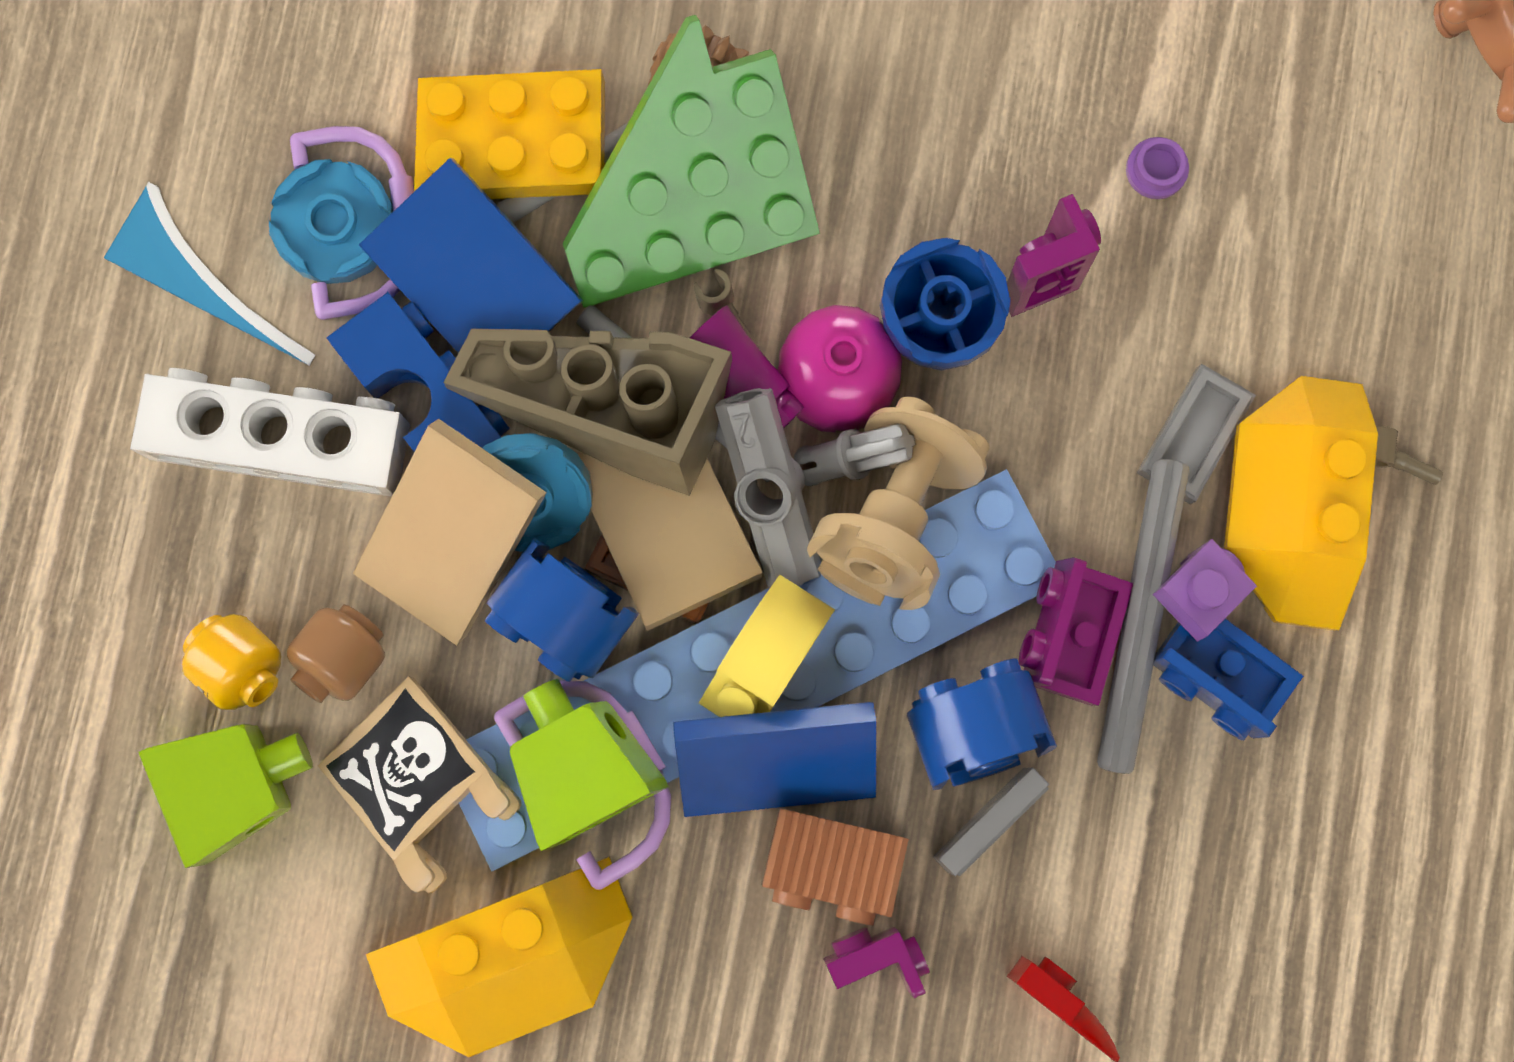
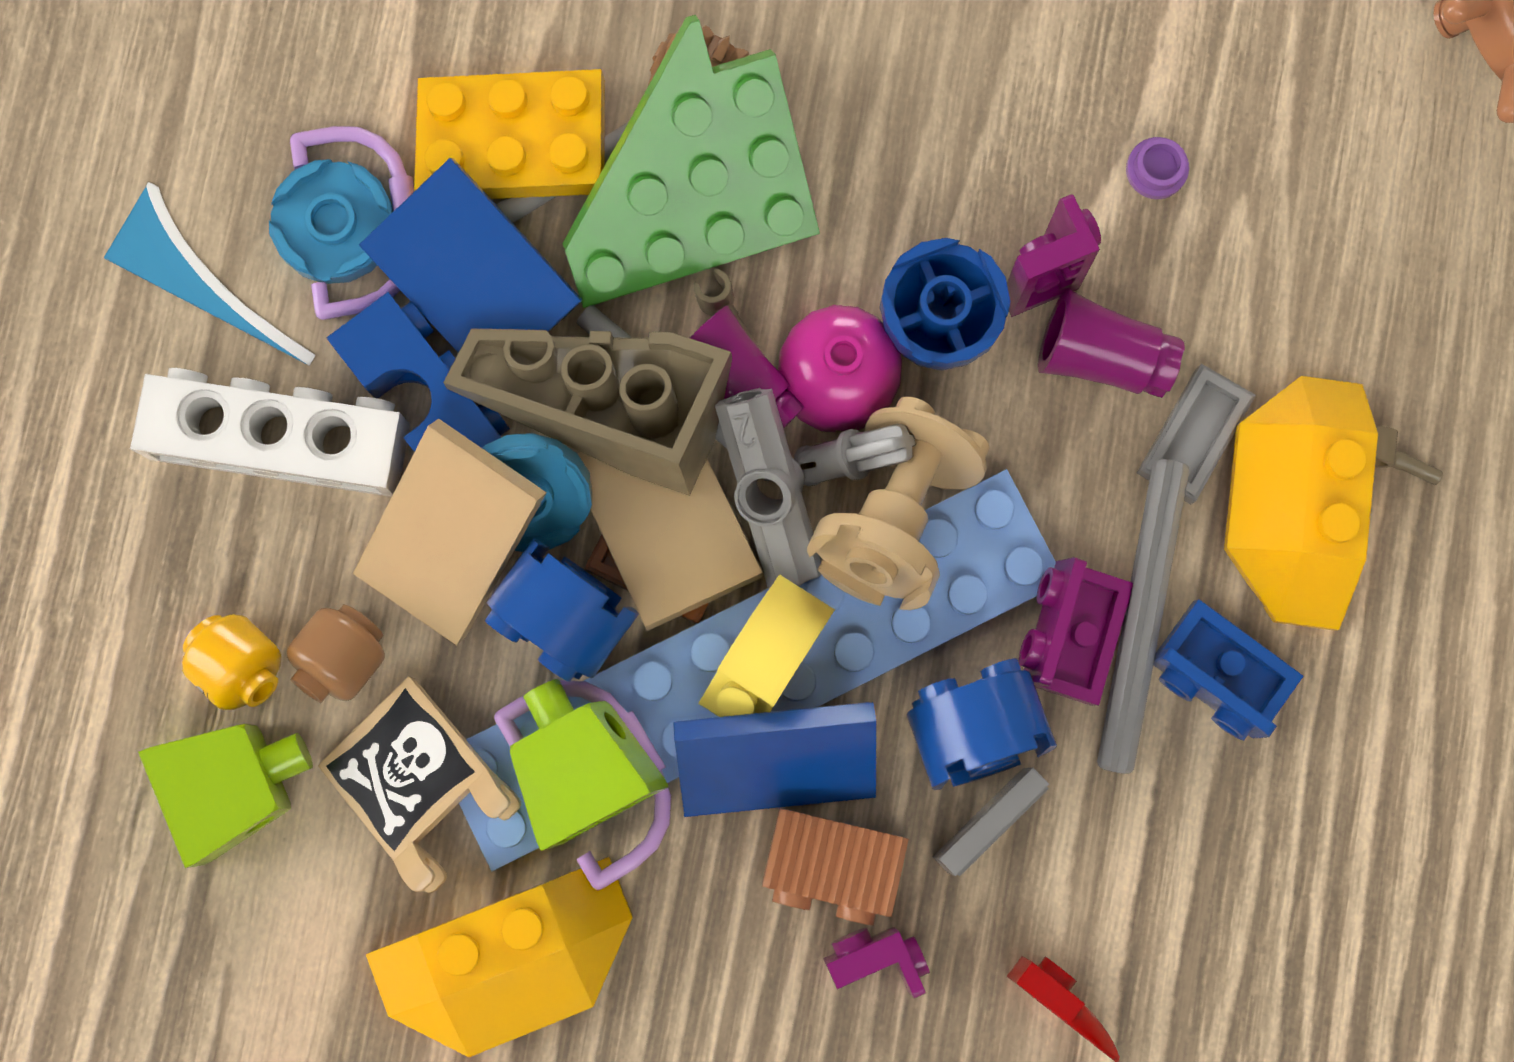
(1108, 348): none -> magenta plant
(1205, 589): medium lavender bracket -> none

